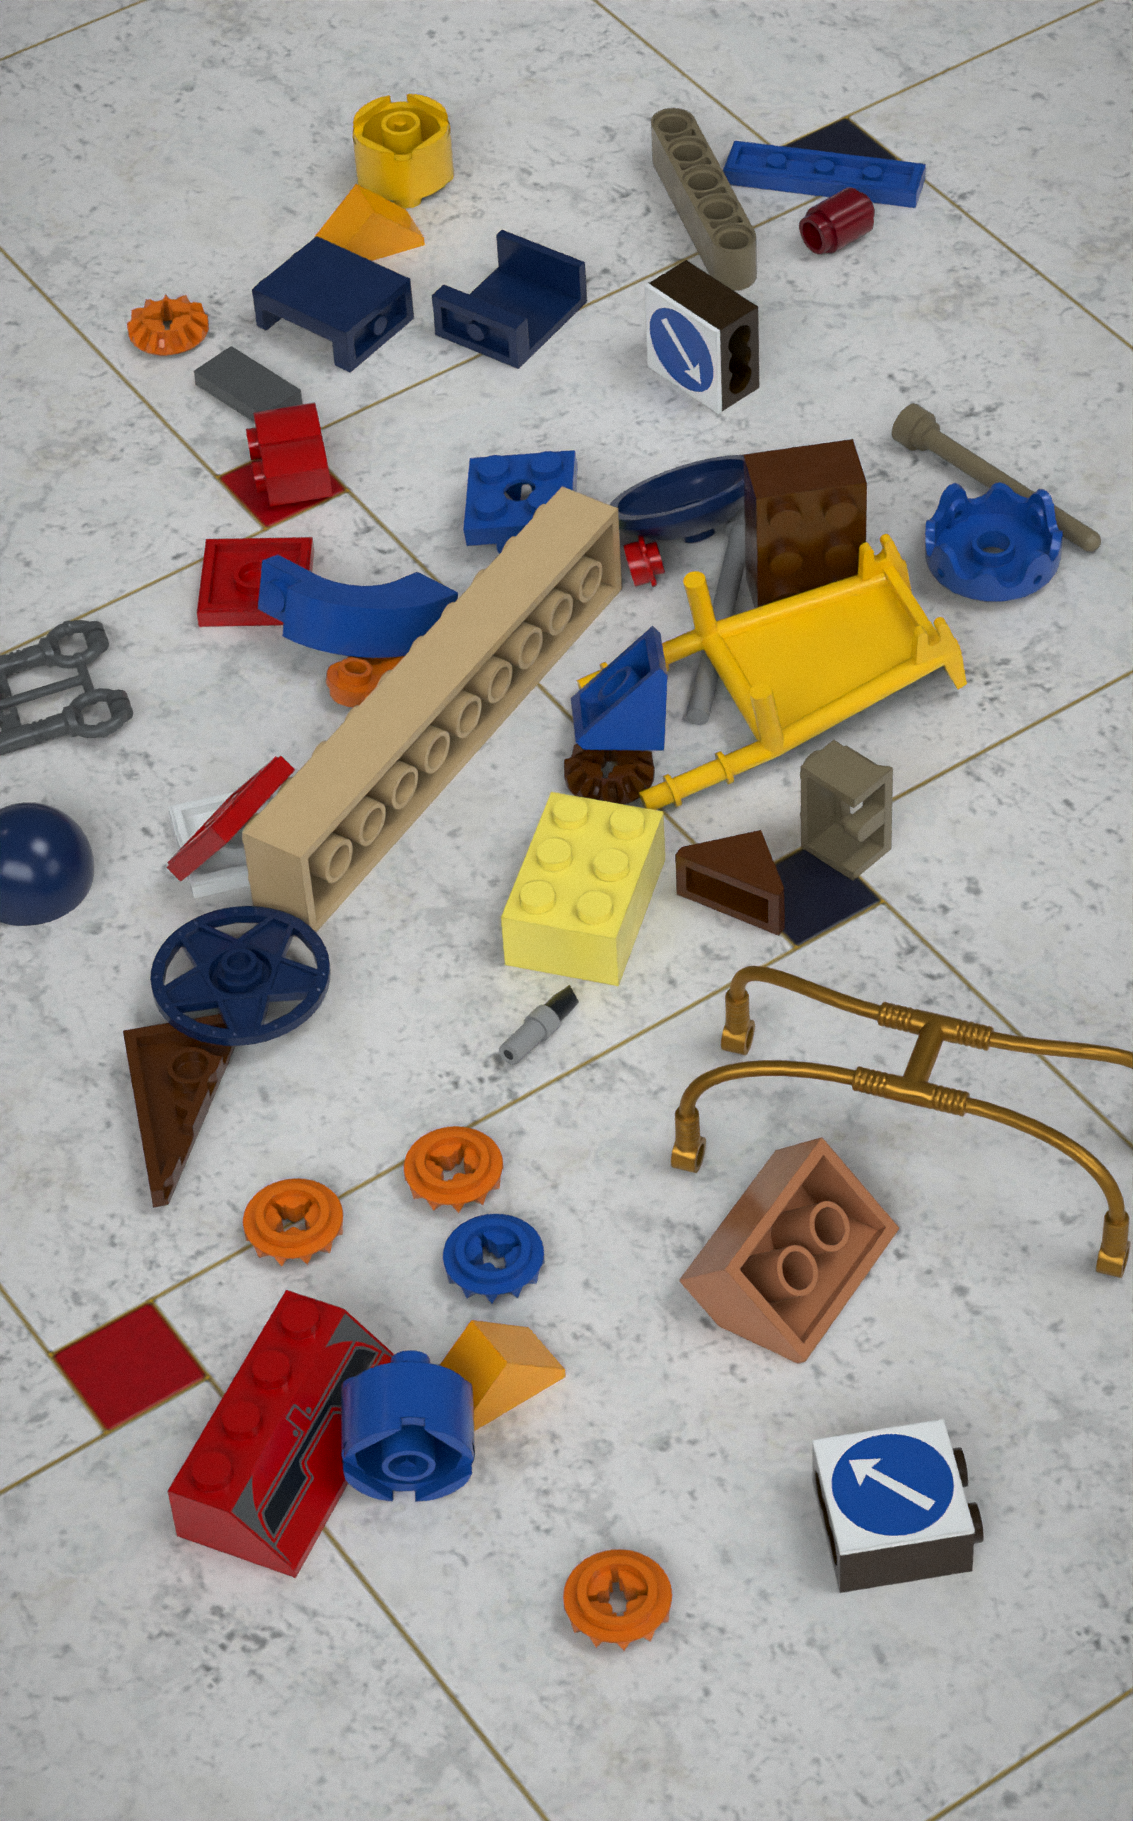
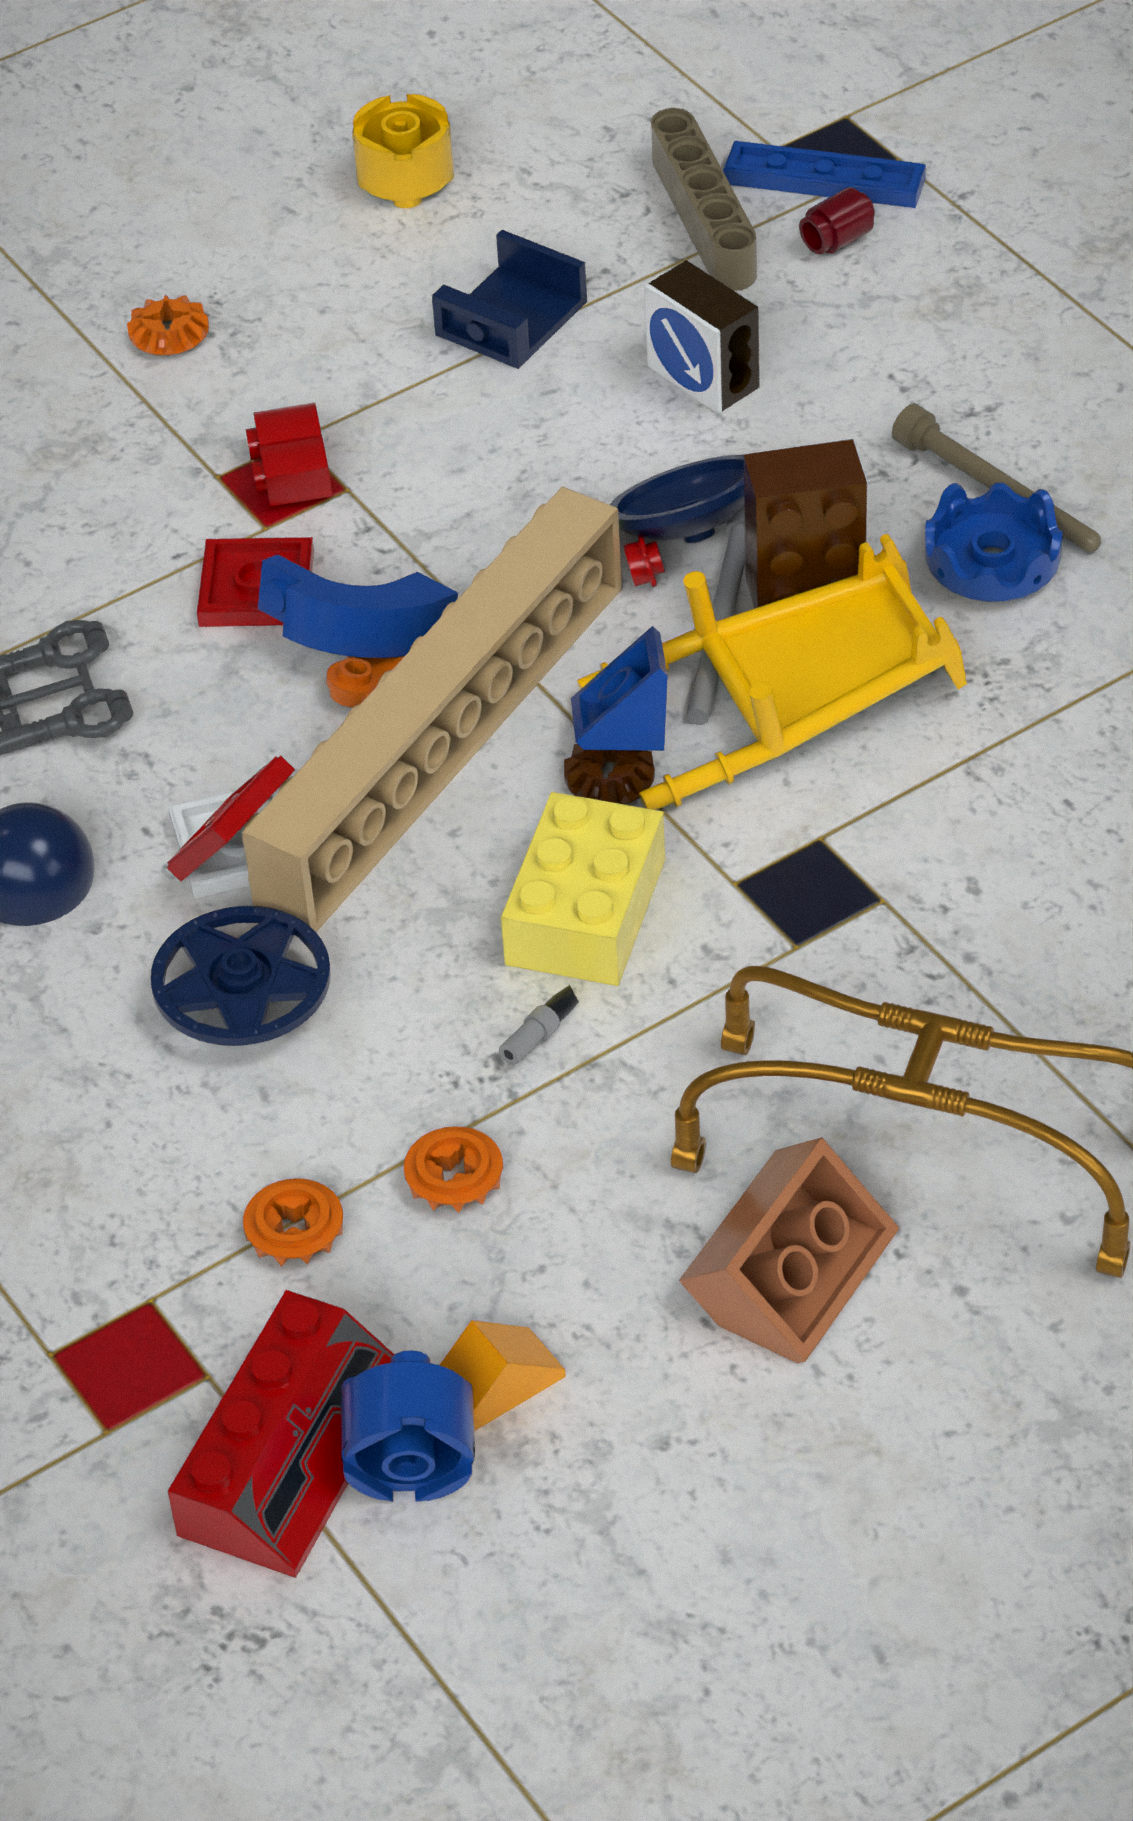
(172, 1094): reddish brown wing -> none
(245, 384): dark grey tile -> none
(336, 298): dark blue panel -> none
(371, 226): light orange slope -> none
(494, 517): blue piece -> none
(505, 1238): blue gear -> none
(643, 1586): orange gear -> none
(734, 878): reddish brown slope -> none
(831, 784): dark tan window -> none
(895, 1505): piece -> none

